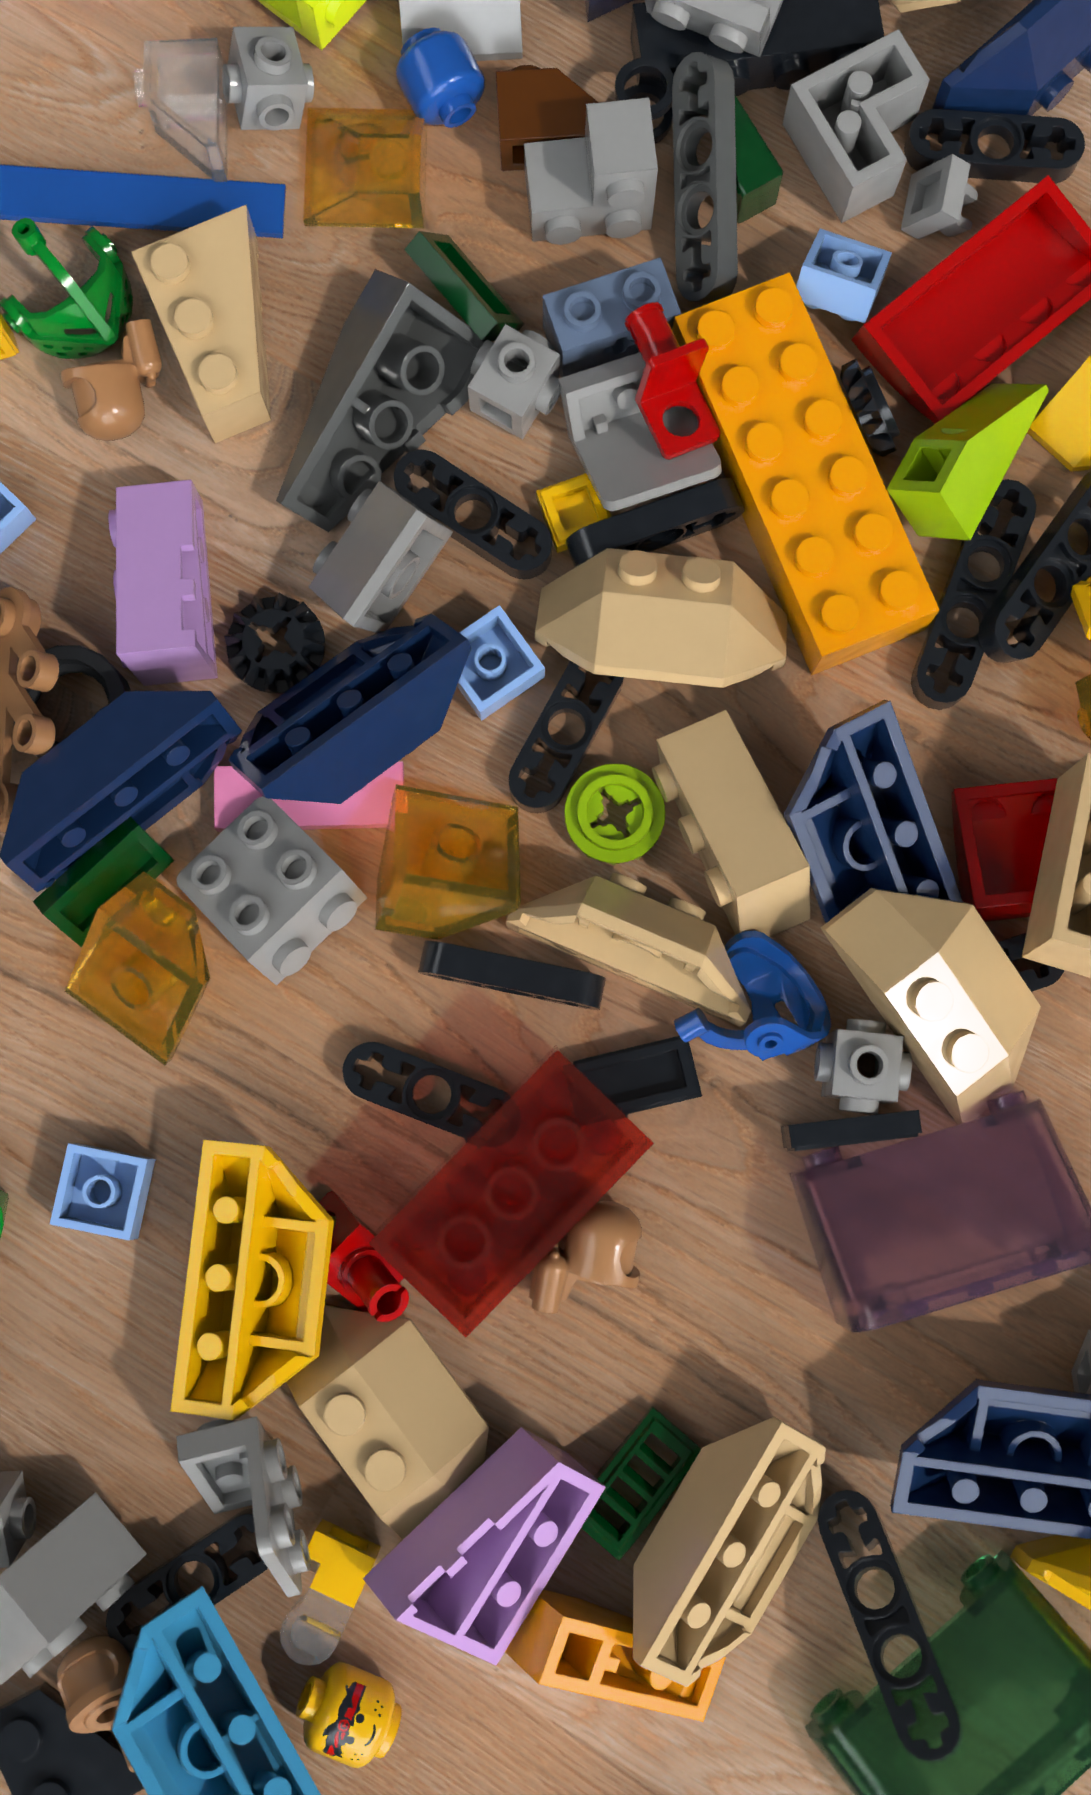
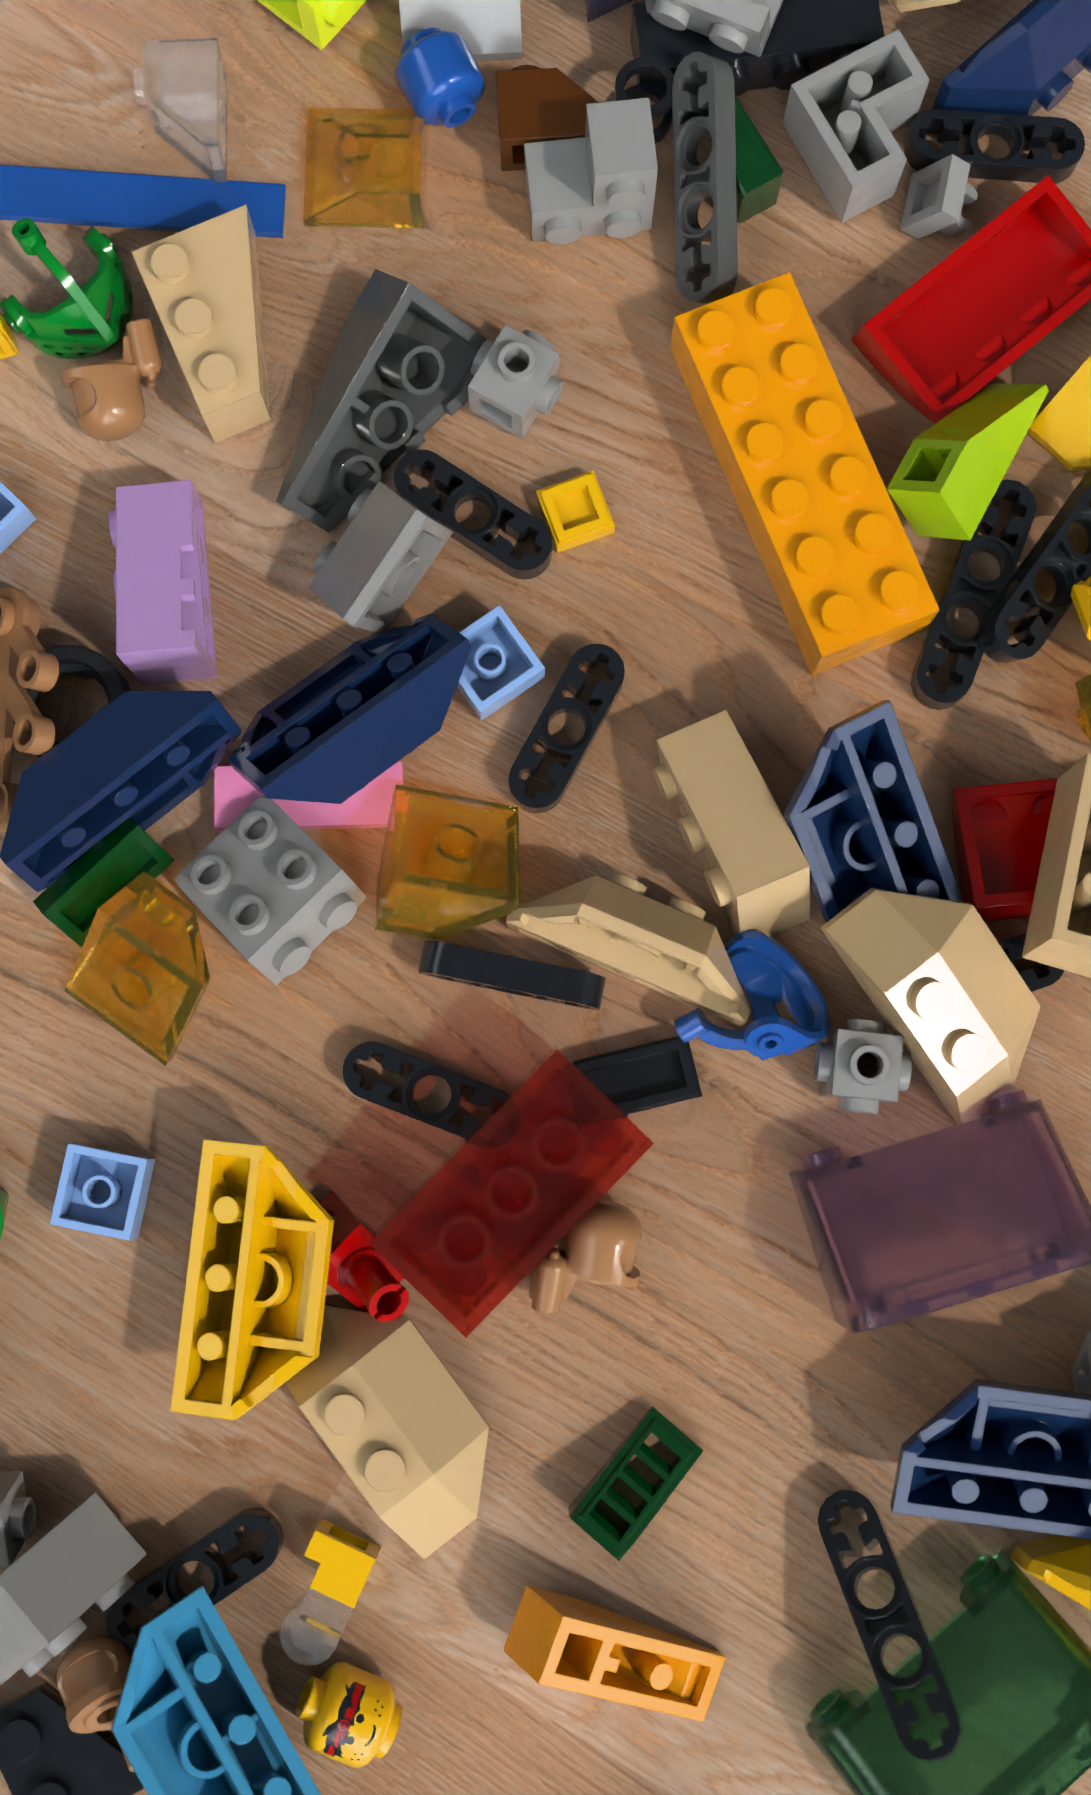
(240, 1468): light grey bracket -> none
(267, 78): light grey brick -> none
(278, 670): black gear -> none
(462, 284): dark green tile -> none
(488, 1547): lavender wedge -> none
(589, 317): sand blue brick -> none
(617, 442): light grey bracket -> none
(623, 786): lime gear -> none
(660, 521): black beam -> none
(663, 619): tan wedge -> none
(670, 380): red bracket -> none
(724, 1547): tan wedge -> none
(842, 276): light blue piece -> none
(851, 1130): black tile -> none
(870, 407): black gear -> none

